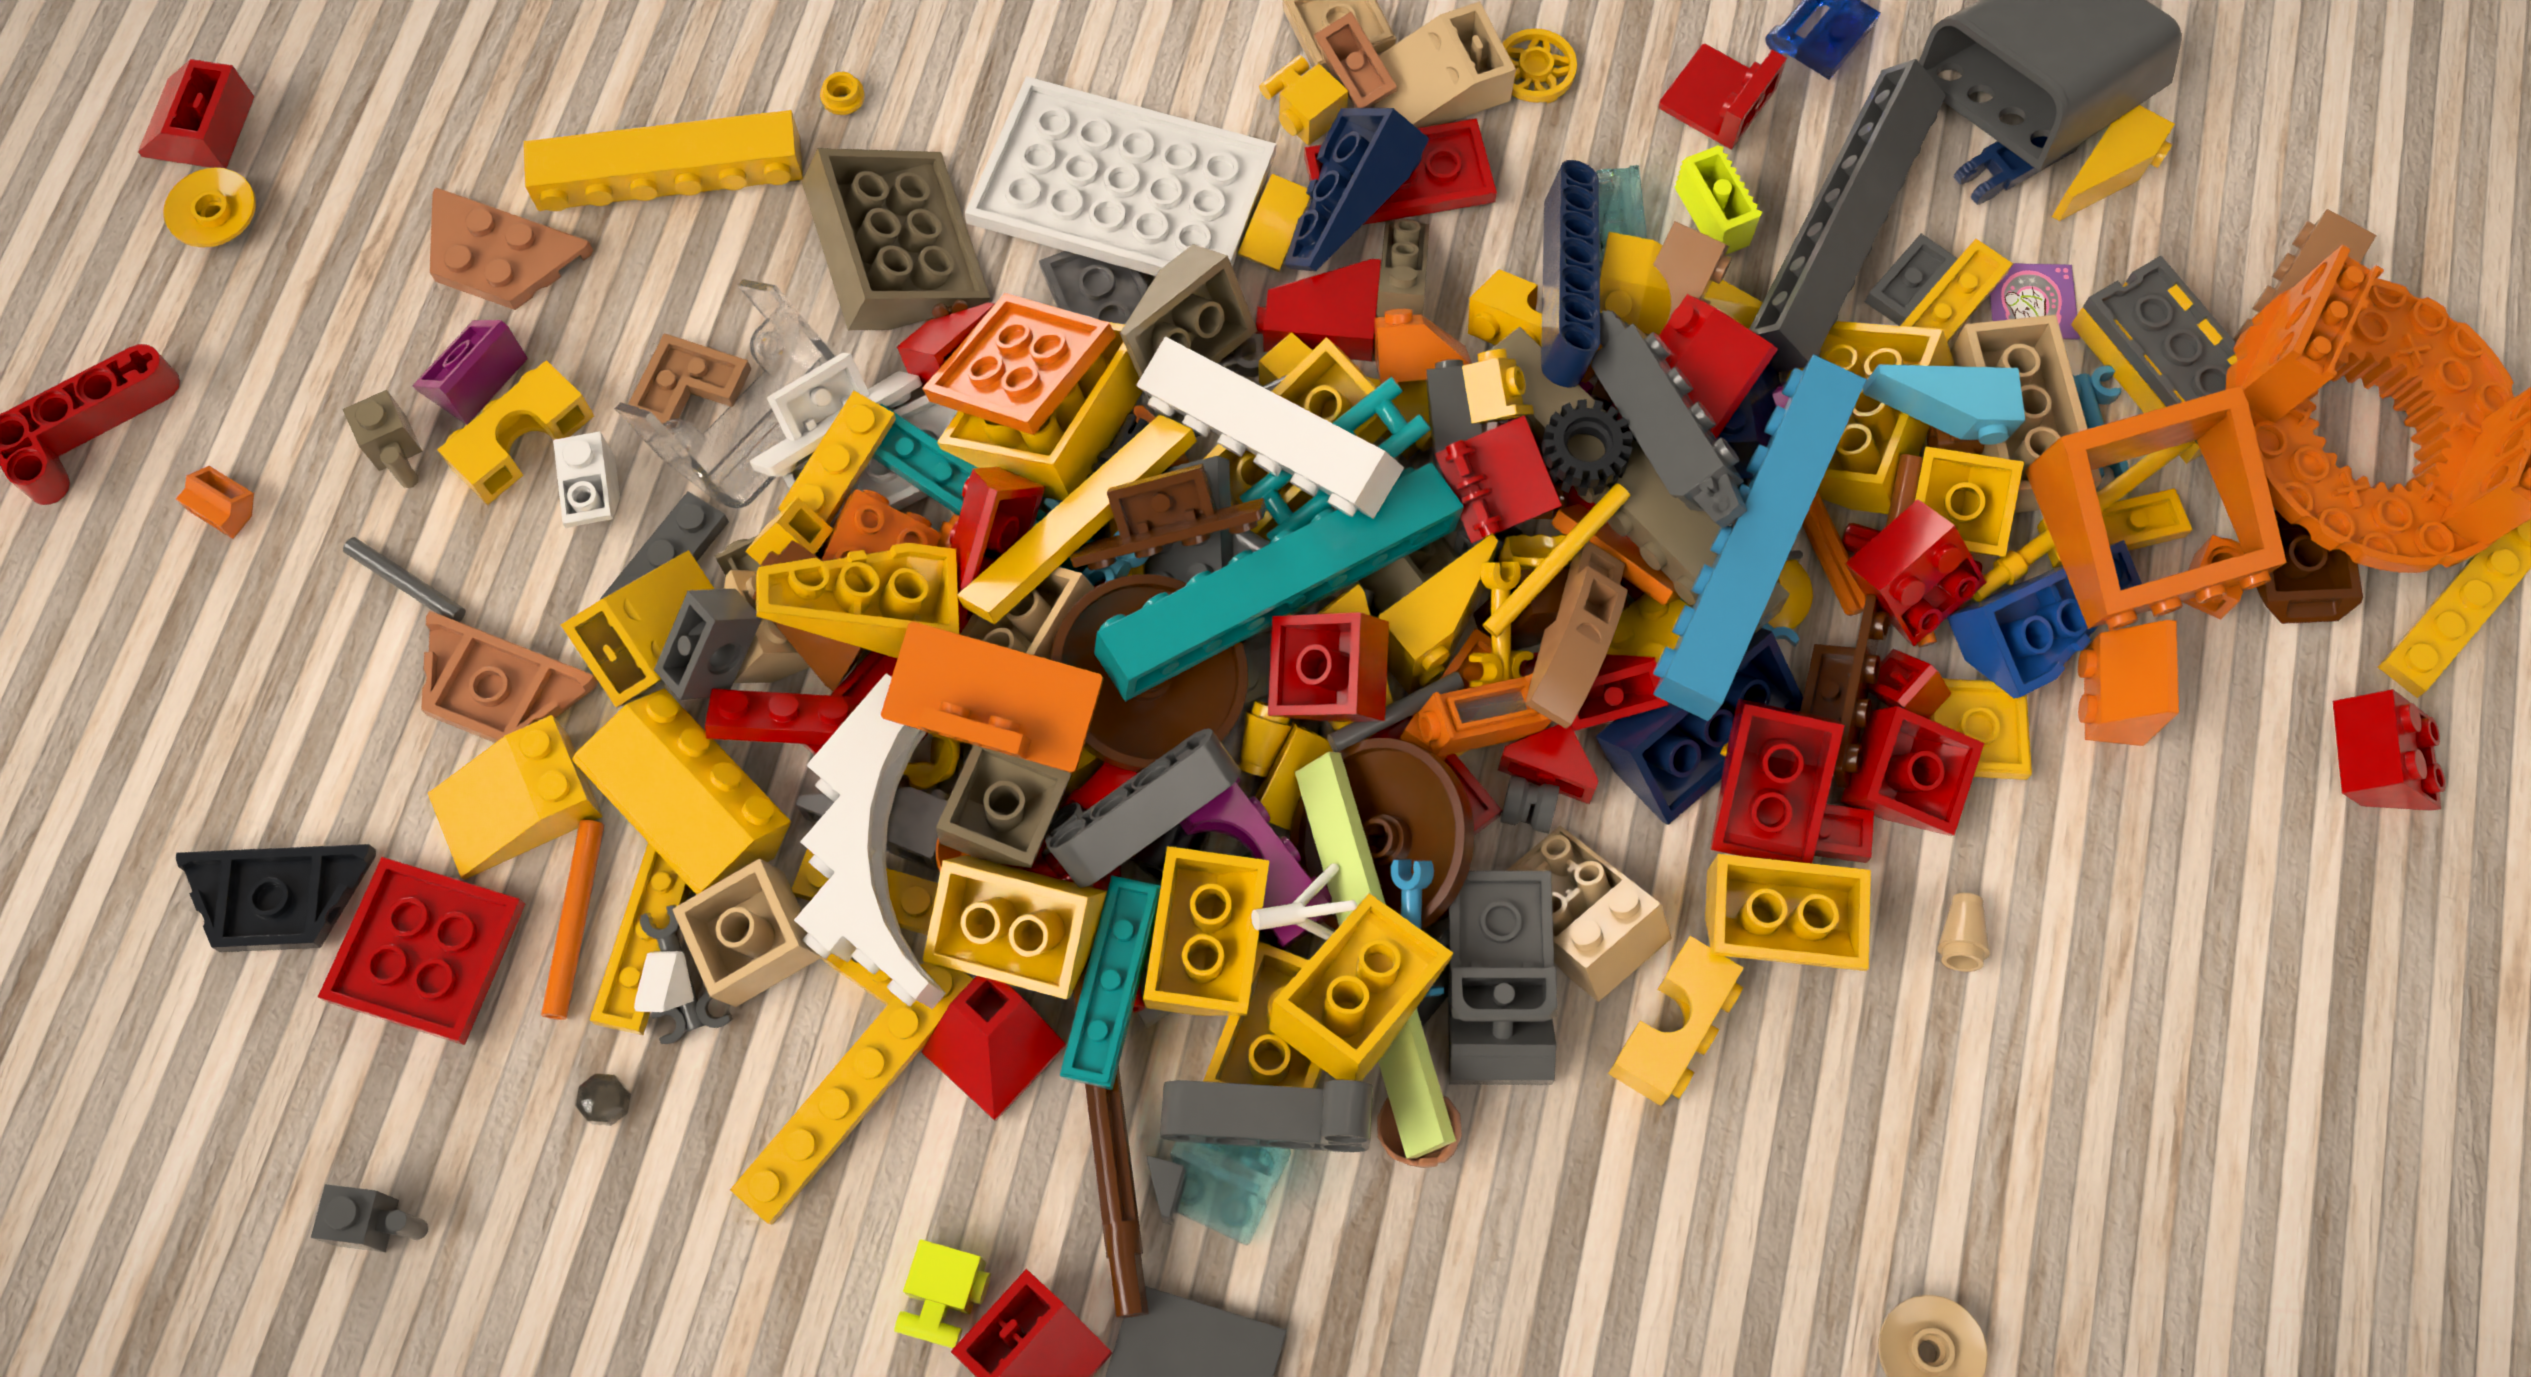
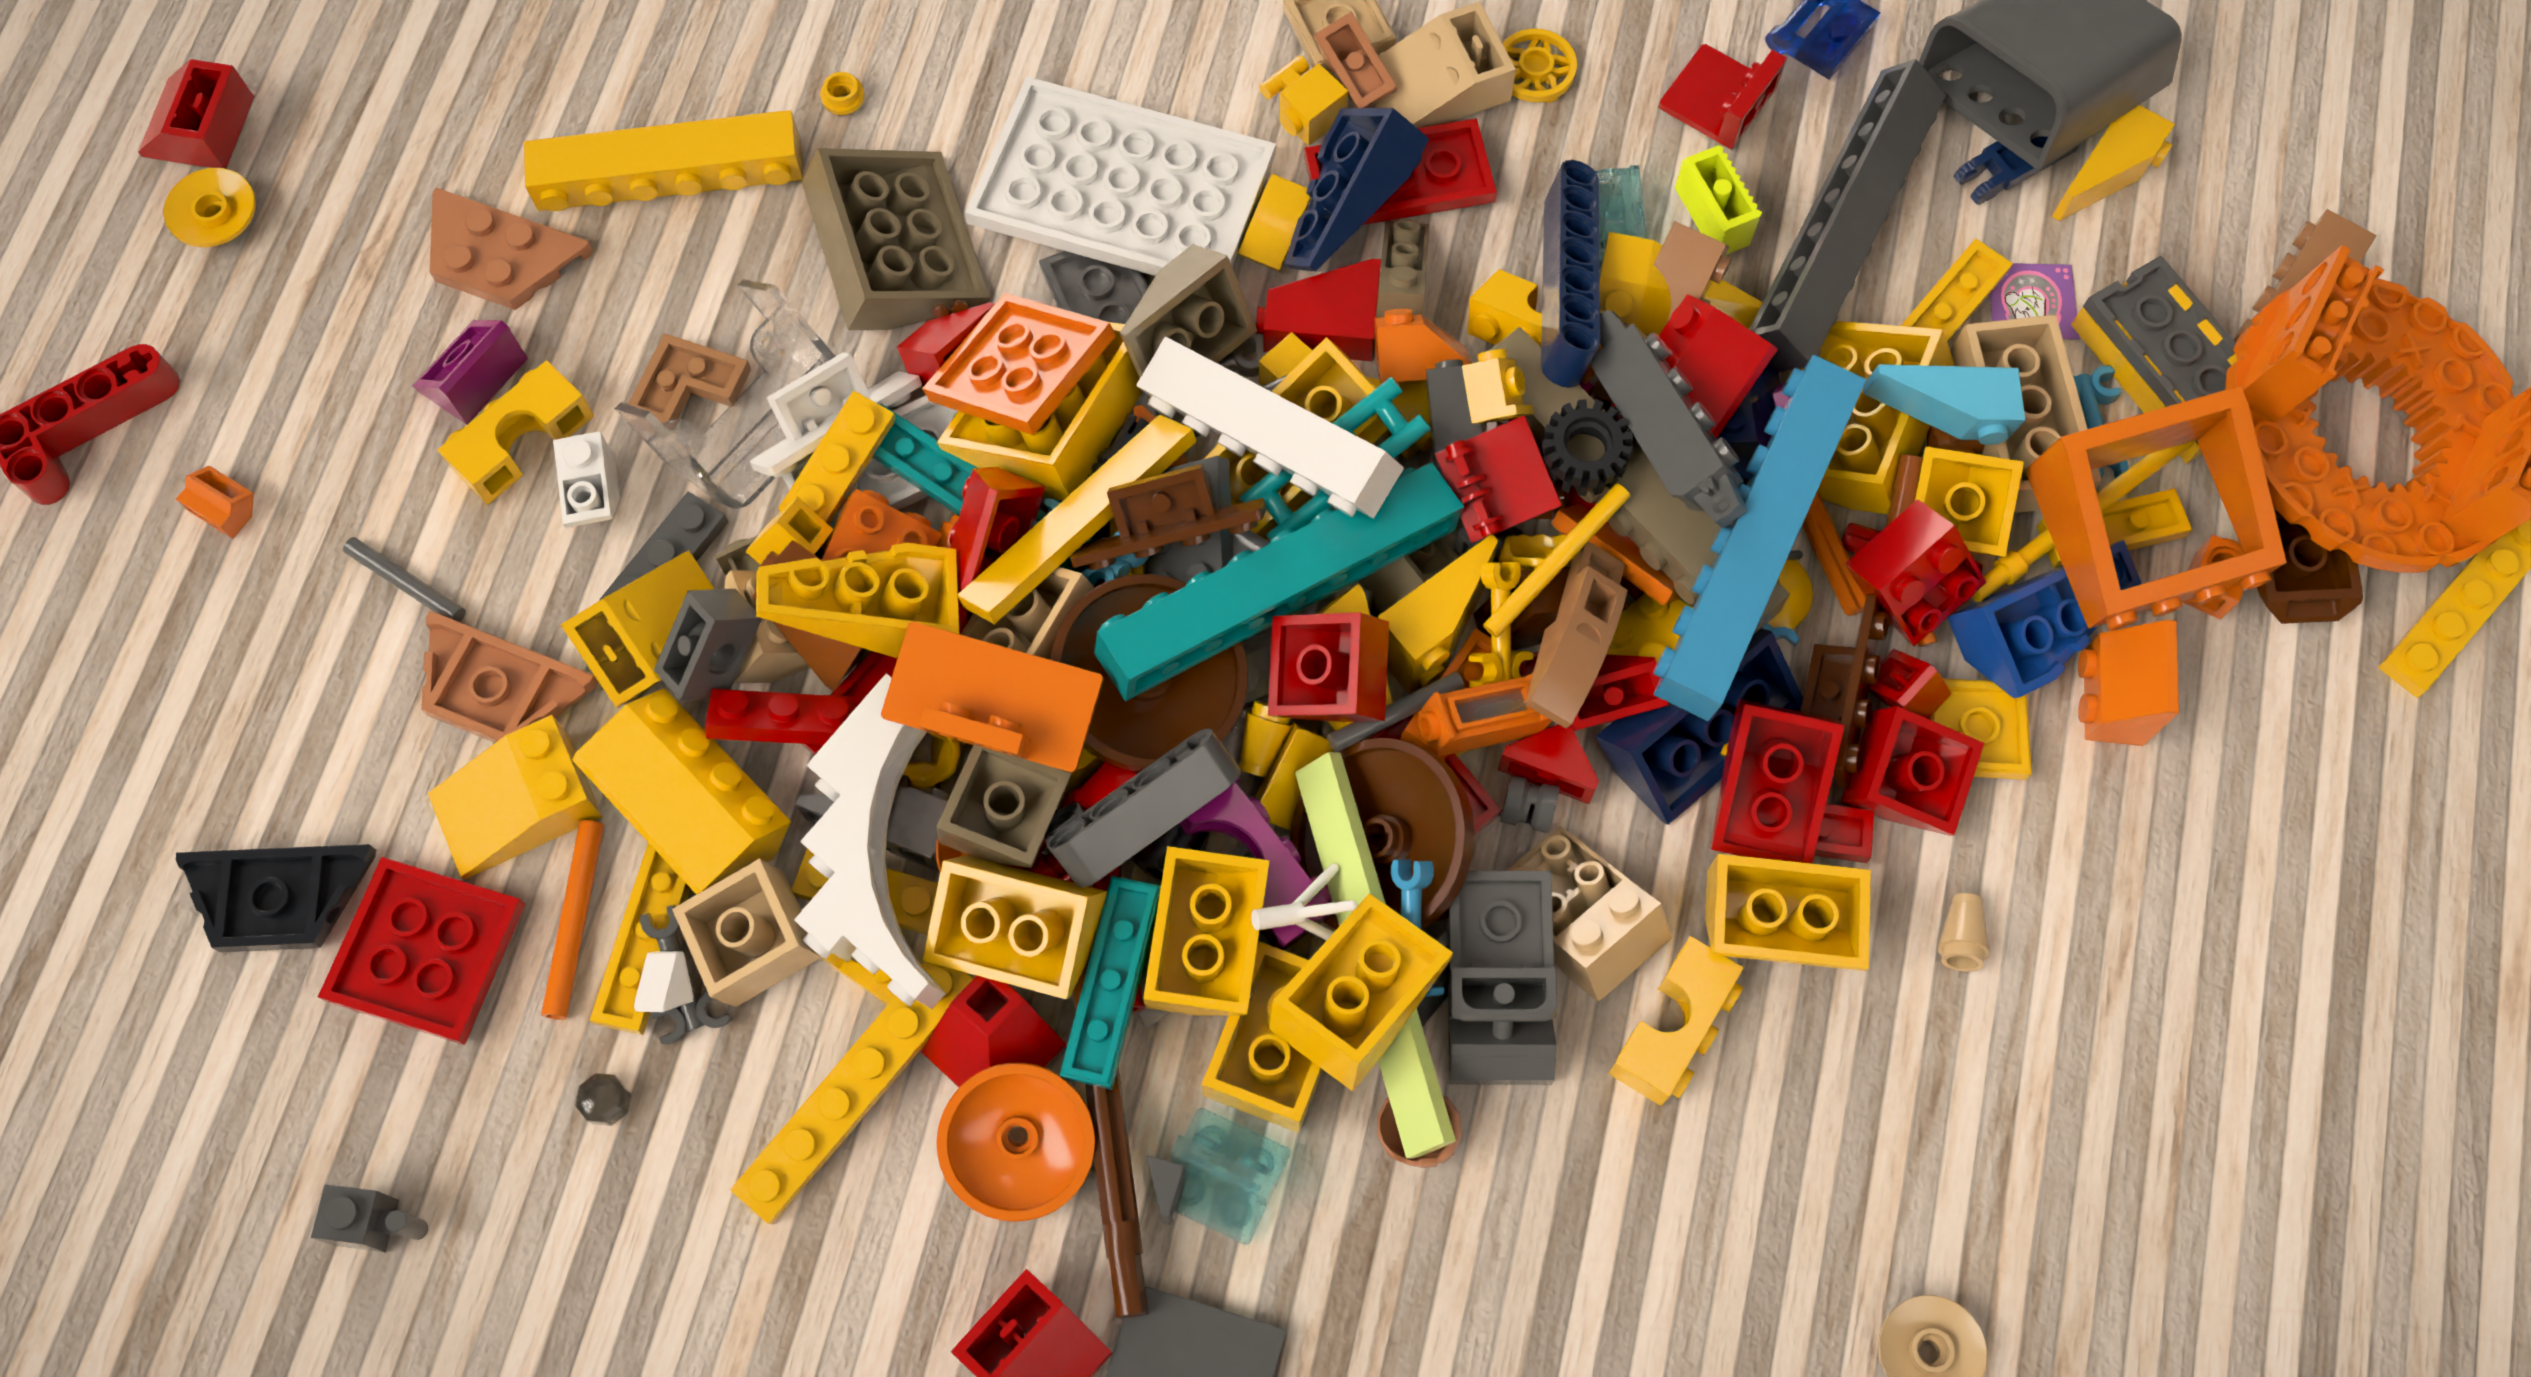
(385, 435): dark tan brick -> none
(944, 1281): neon yellow brick -> none
(1010, 1177): none -> orange dish
(1269, 1115): dark grey beam -> none
(1910, 279): dark grey plate -> none
(2388, 752): red slope -> none

